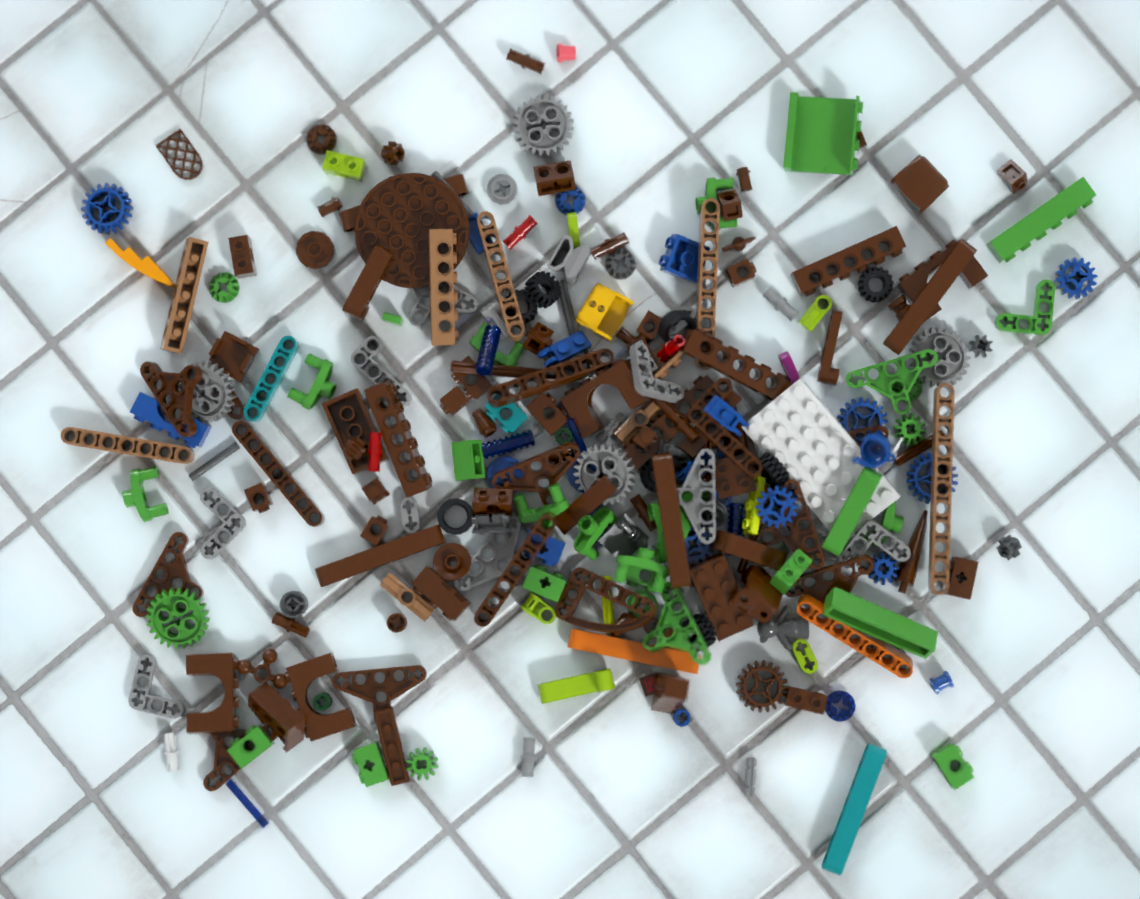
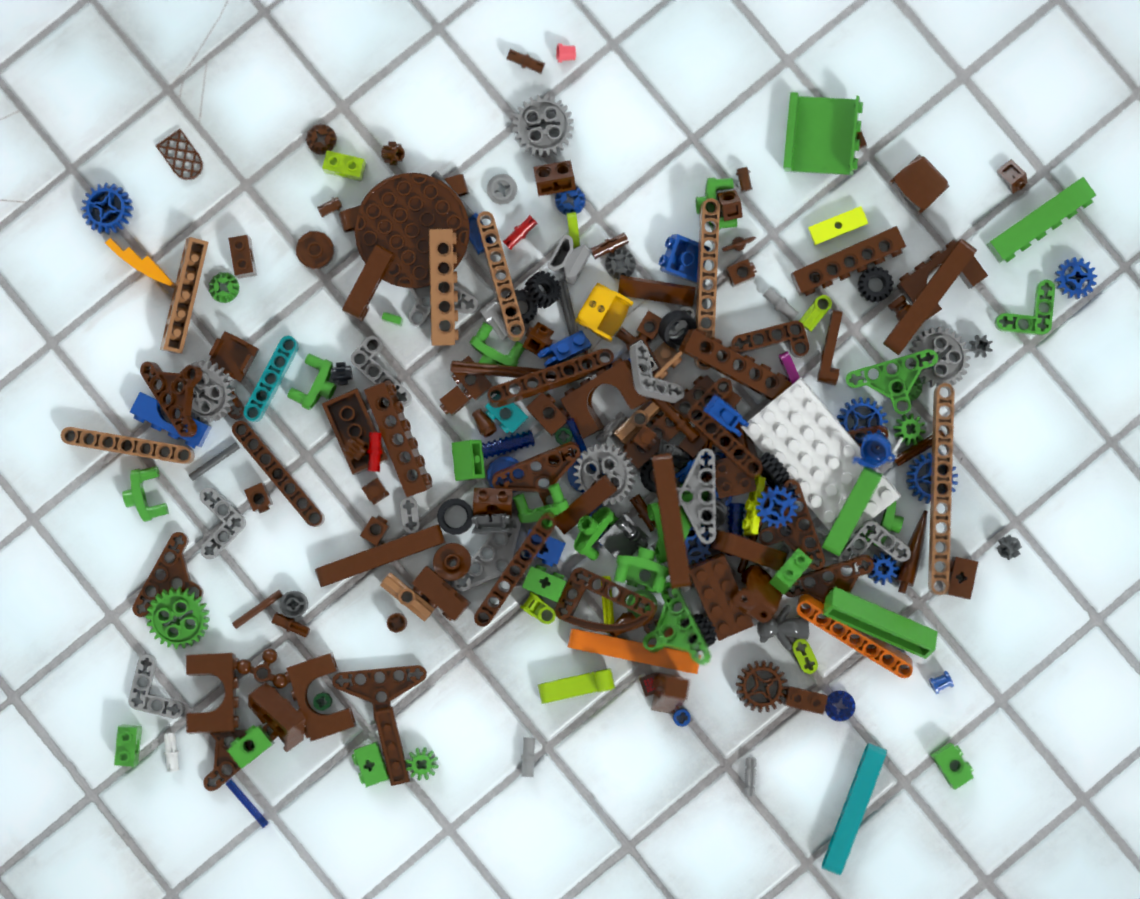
(128, 745): none -> bright green brick
(257, 609): none -> reddish brown bar
(341, 373): none -> black gear
(488, 350): clear blue piece -> none
(656, 291): none -> reddish brown tile
(671, 348): red pin -> none
(768, 340): none -> reddish brown beam
(848, 221): none -> neon yellow tile

